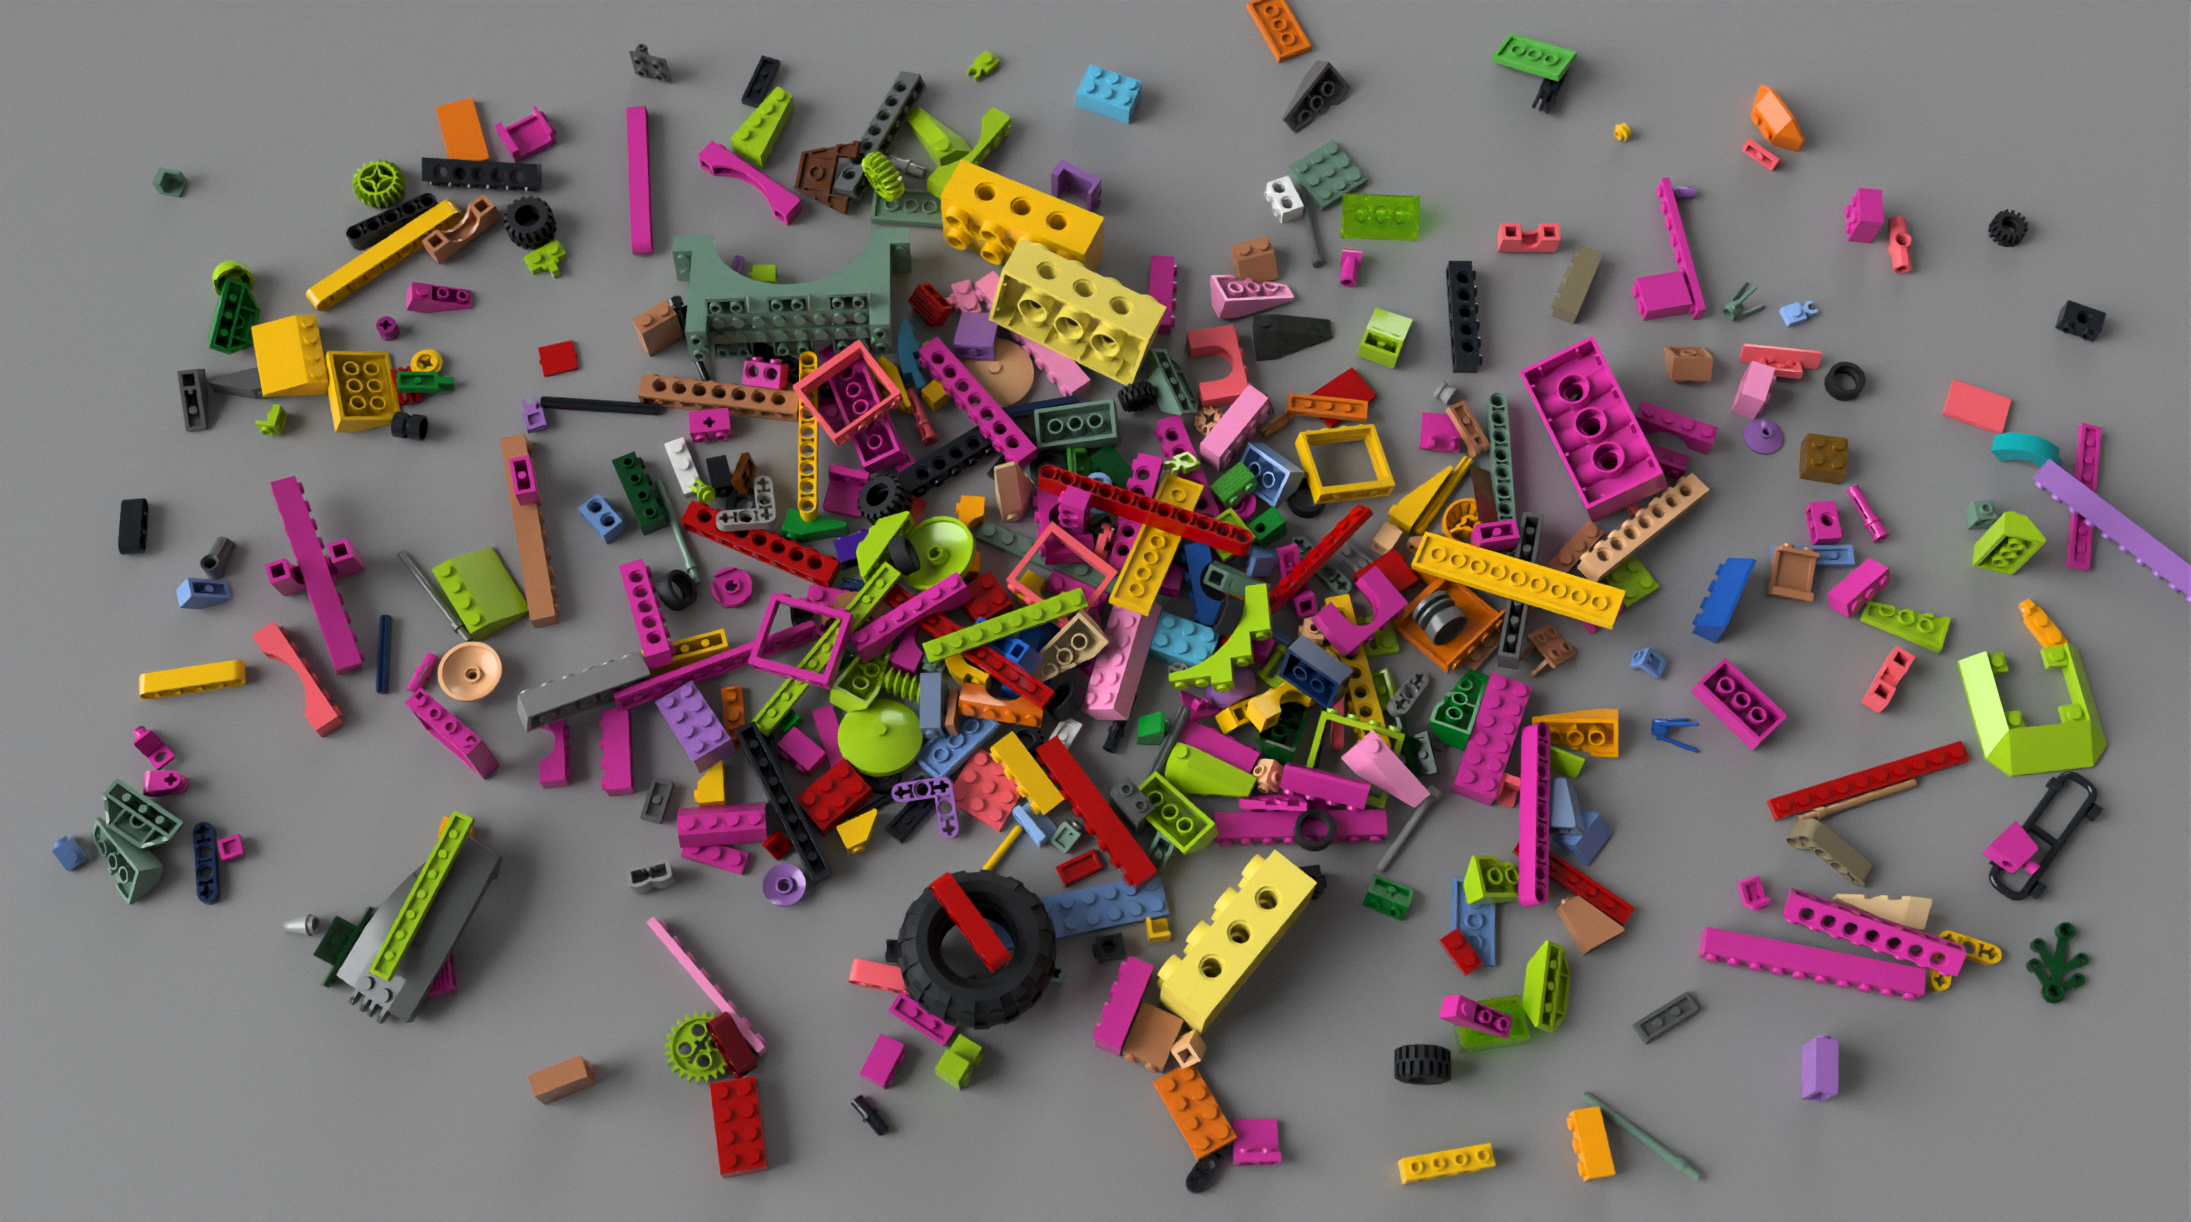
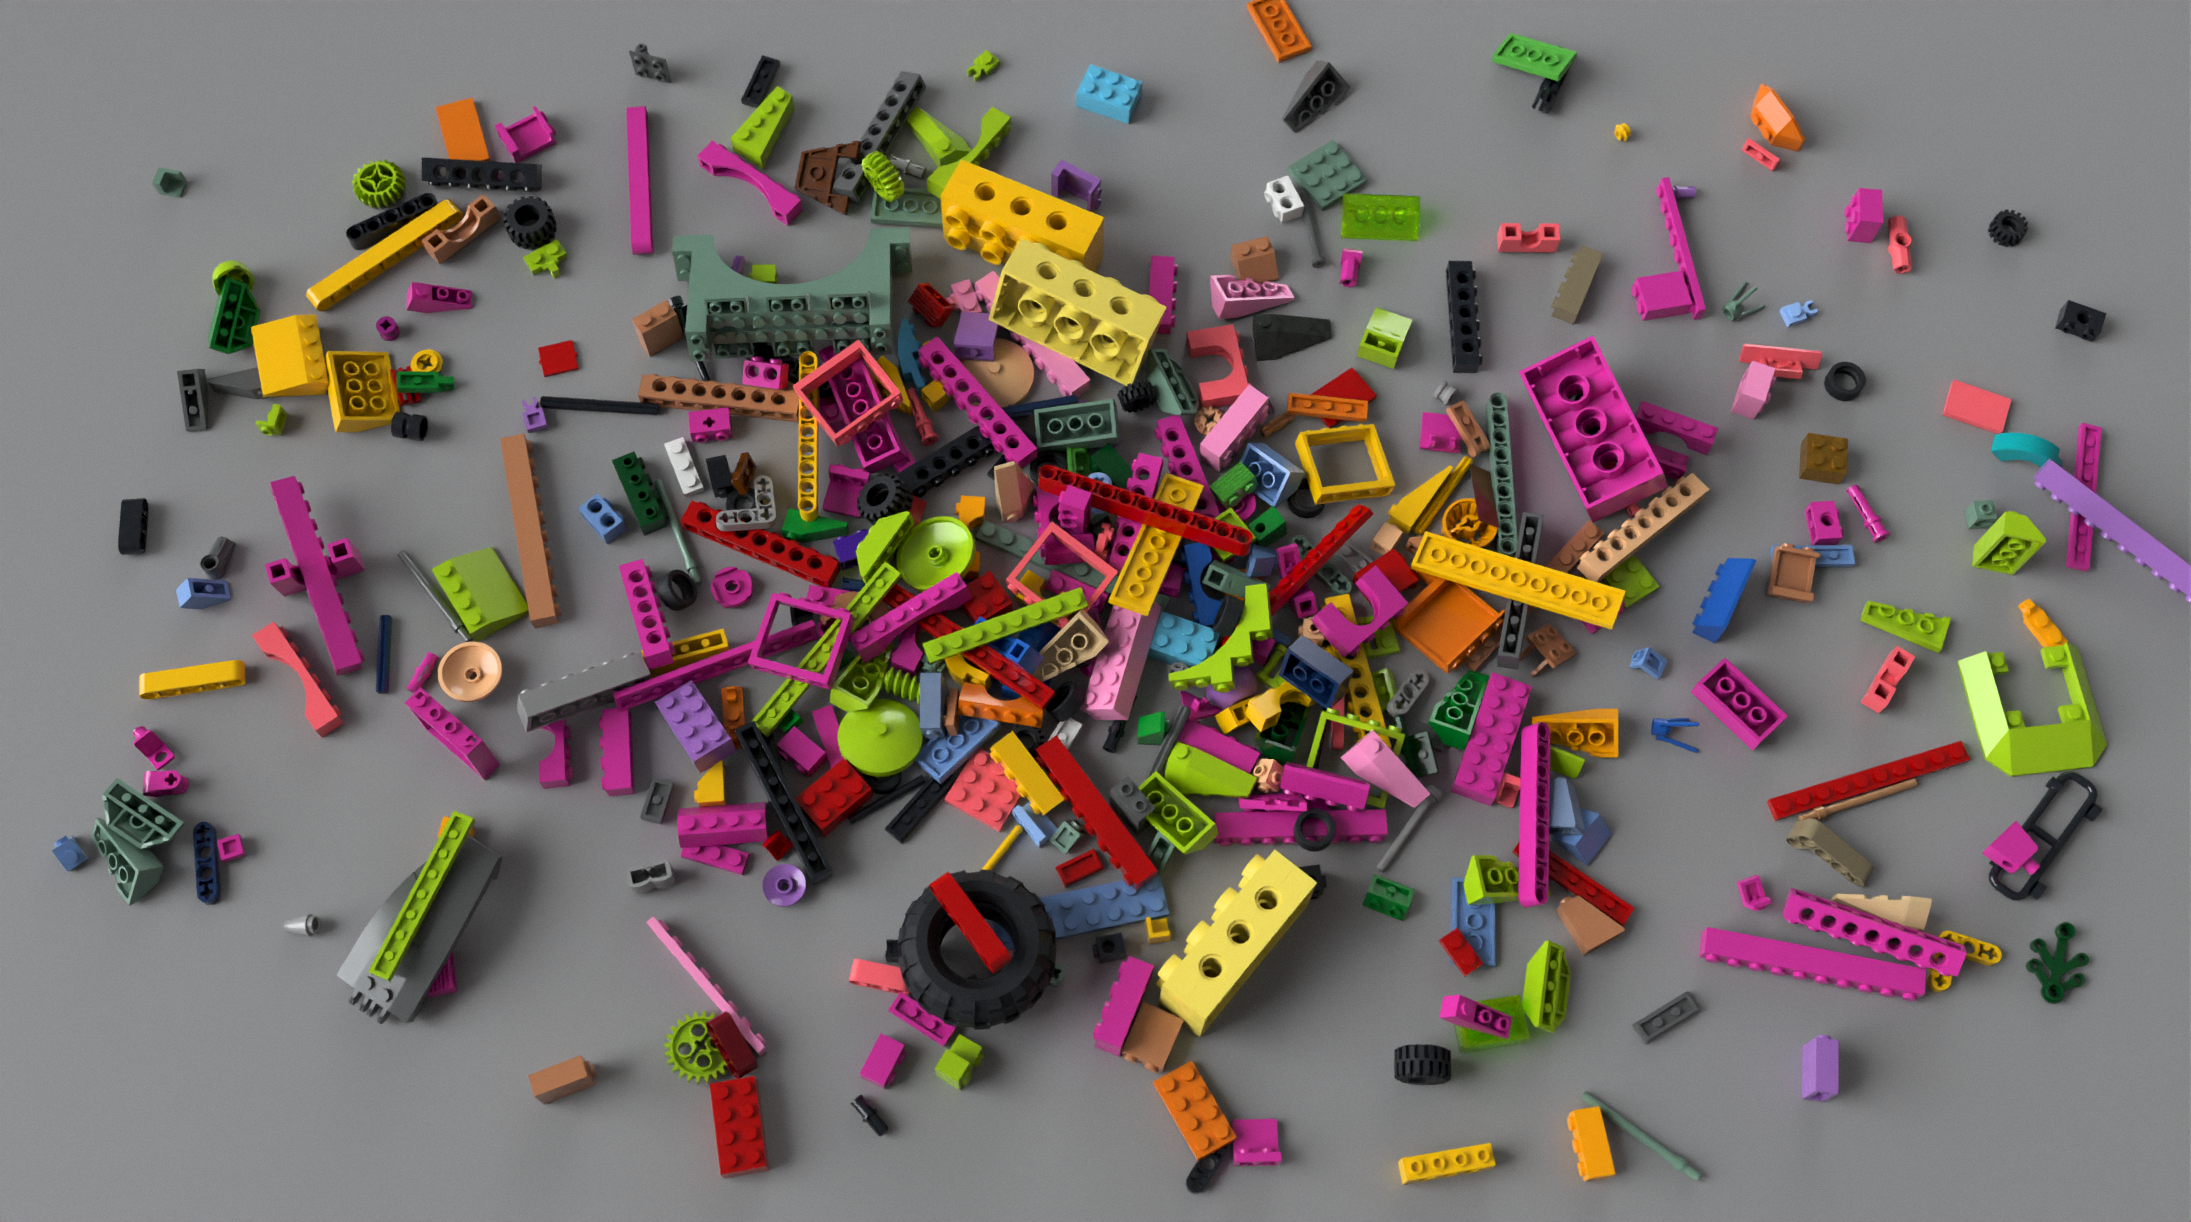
(338, 941): dark green bracket -> none
(524, 480): dark pink brick -> none
(706, 493): lime arm -> none
(858, 832): yellow slope -> none
(904, 555): black tyre -> none
(940, 797): medium lavender beam -> none
(1183, 462): lime plate -> none
(1189, 1048): light nougat brick -> none
(1440, 618): dark grey wheel -> none
(1496, 535): dark pink brick -> none
(1688, 364): nougat slope -> none
(1760, 442): medium lavender dish -> none
(1858, 587): dark pink brick -> none

